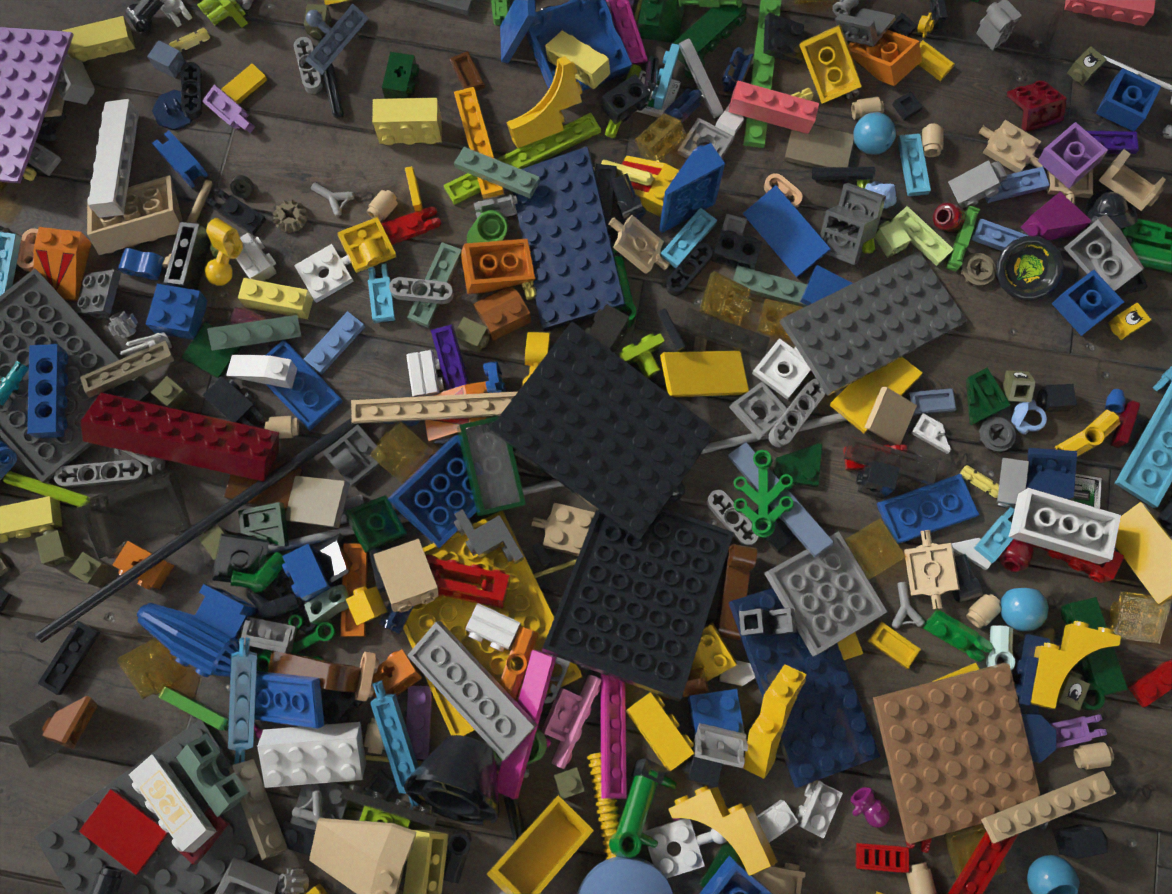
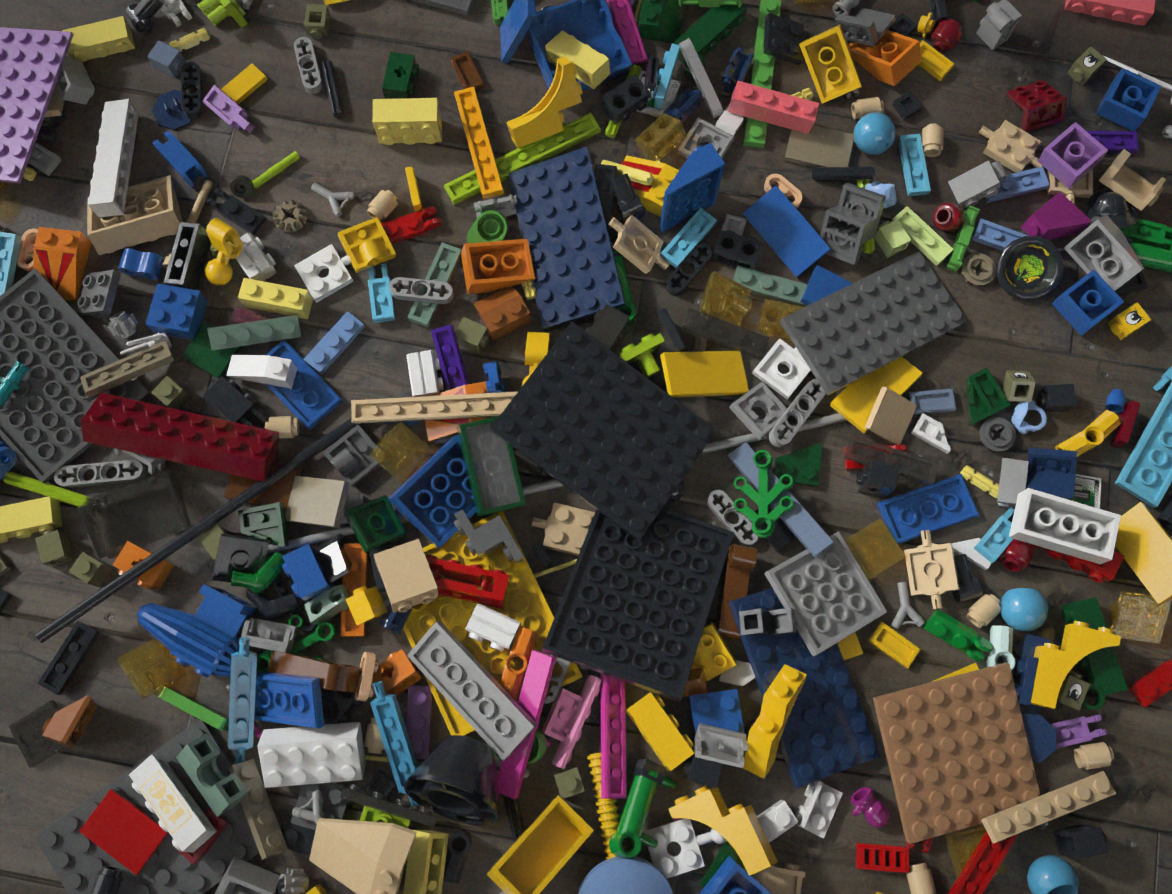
(39, 381): blue brick -> none
(275, 170): none -> lime piece
(335, 38): sand blue plate -> none
(497, 172): sand green plate -> none
(946, 35): none -> dark red head

